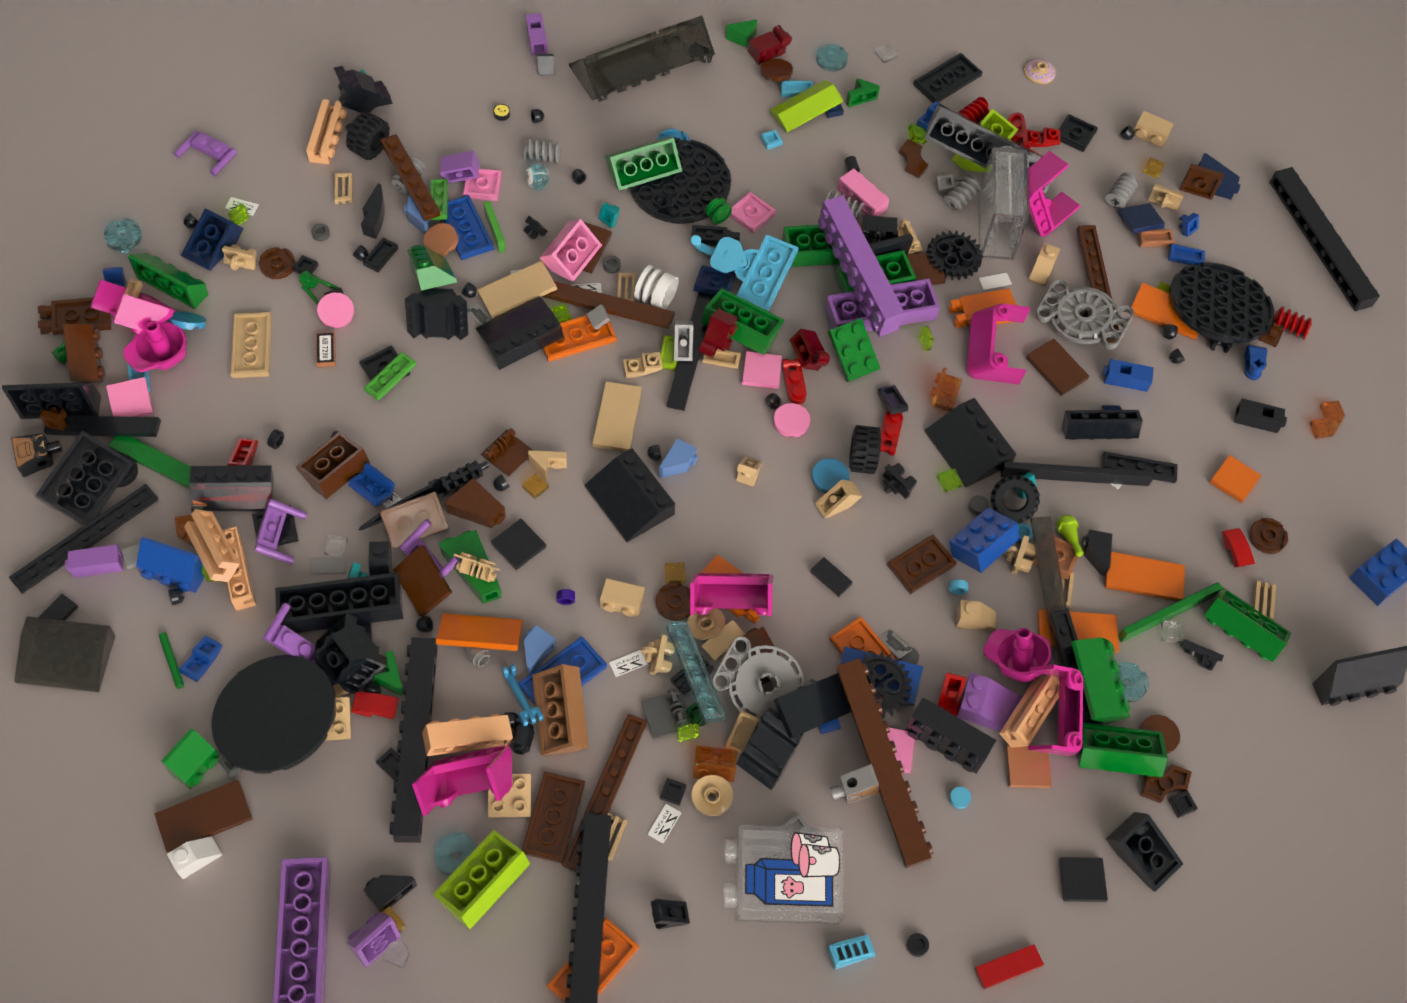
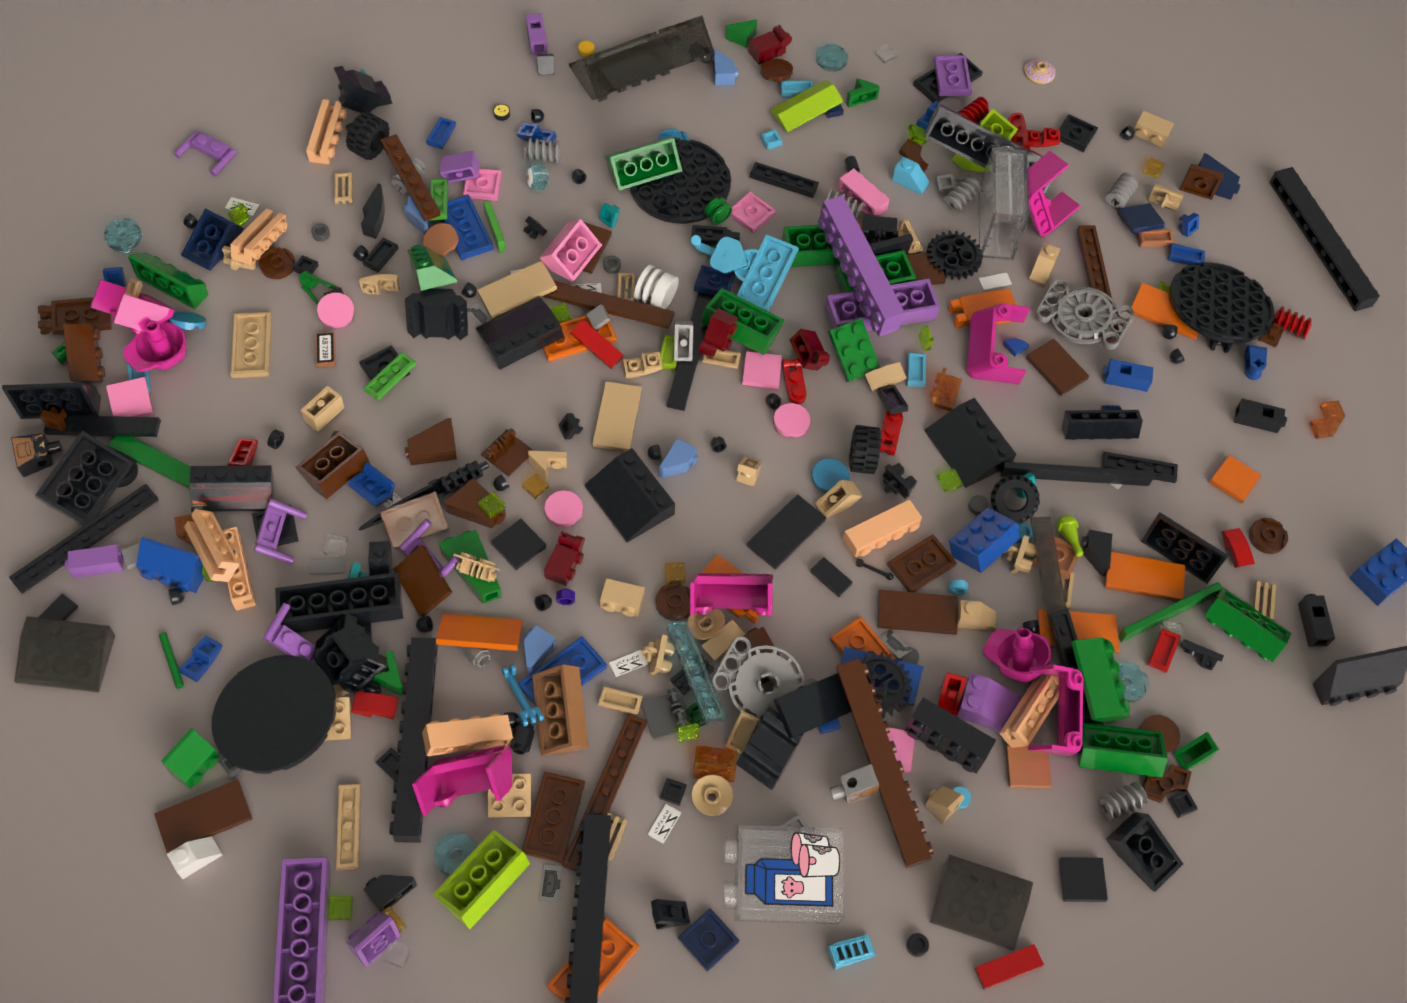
(258, 237): none -> light nougat brick
(322, 408): none -> tan brick
(340, 907): none -> clear neon green tile
(348, 827): none -> tan tile
(374, 283): none -> tan slope
(432, 444): none -> reddish brown slope
(441, 133): none -> blue plate
(492, 505): none -> clear neon green tile
(533, 130): none -> blue slope
(543, 602): none -> black hinge
(550, 883): none -> sticker
(563, 508): none -> bright pink tile
(564, 559): none -> dark red hinge
(569, 426): none -> black tile
(586, 48): none -> yellow tile
(597, 344): none -> red tile
(620, 700): none -> tan tile
(708, 939): none -> dark blue tile
(718, 448): none -> black hinge
(724, 69): none -> medium blue slope
(784, 179): none -> black tile
(786, 531): none -> black tile
(859, 563): none -> black hinge
(882, 528): none -> light nougat brick
(885, 375): none -> tan slope
(910, 176): none -> medium azure slope
(916, 370): none -> medium azure tile
(917, 612): none -> reddish brown tile
(943, 803): none -> tan slope
(952, 75): none -> medium lavender tile
(981, 902): none -> clear smoke slope
(1015, 346): none -> blue tile
(1032, 625): none -> black hinge
(1123, 799): none -> light grey piece
(1163, 650): none -> red tile
(1184, 548): none -> black slope
(1197, 751): none -> green slope
(1316, 620): none -> black brick

